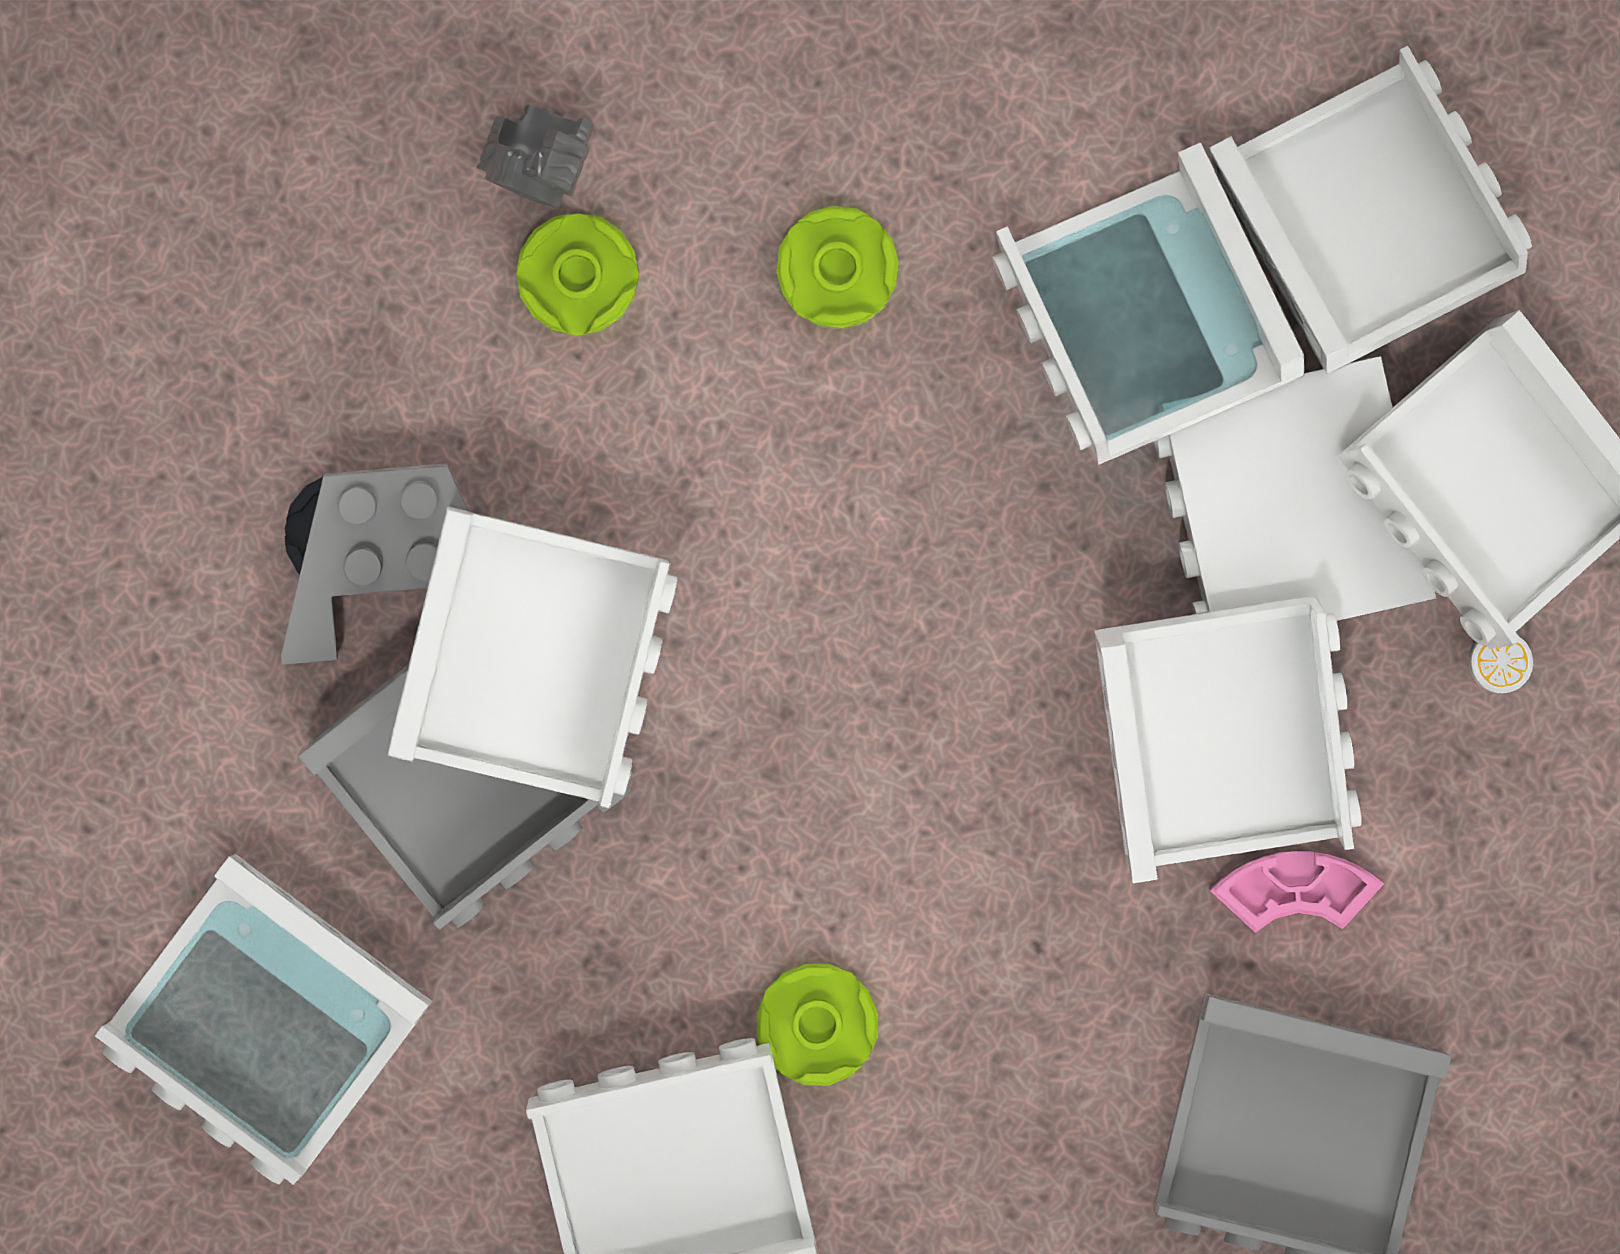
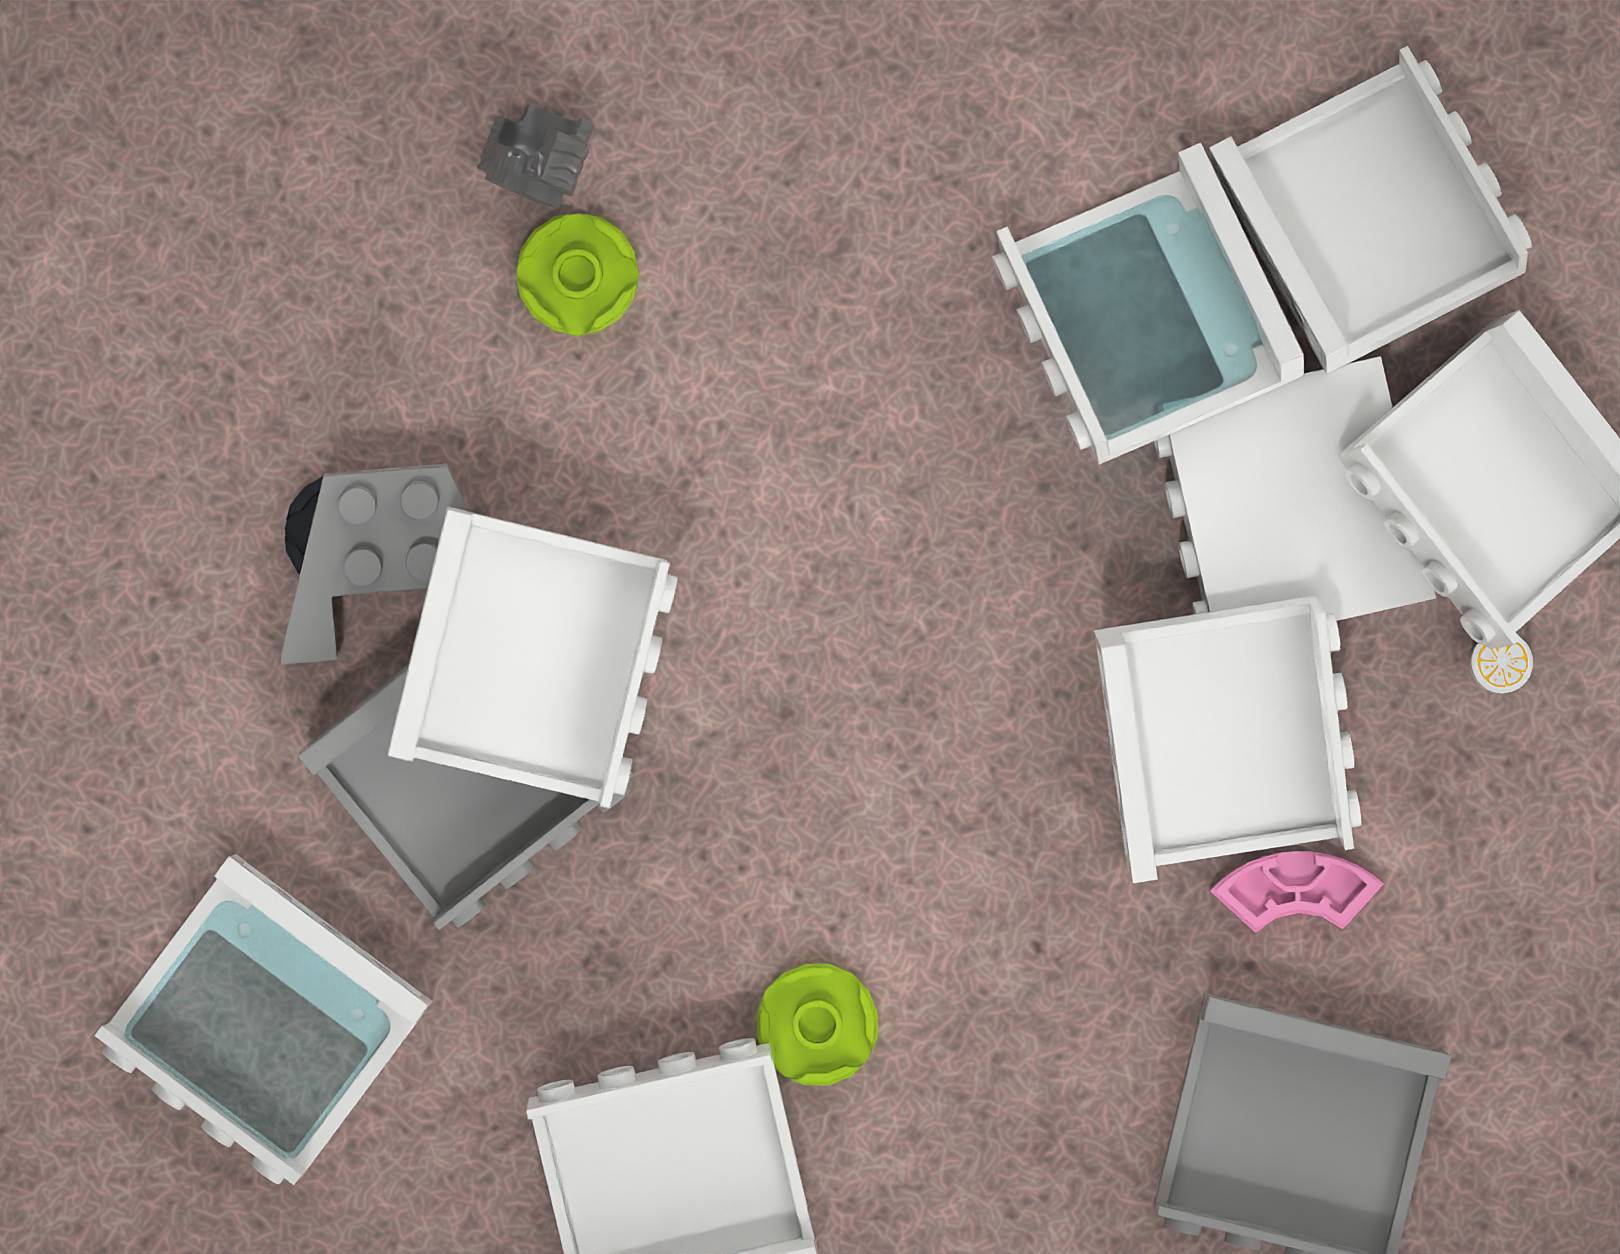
(836, 292): lime tile -> none

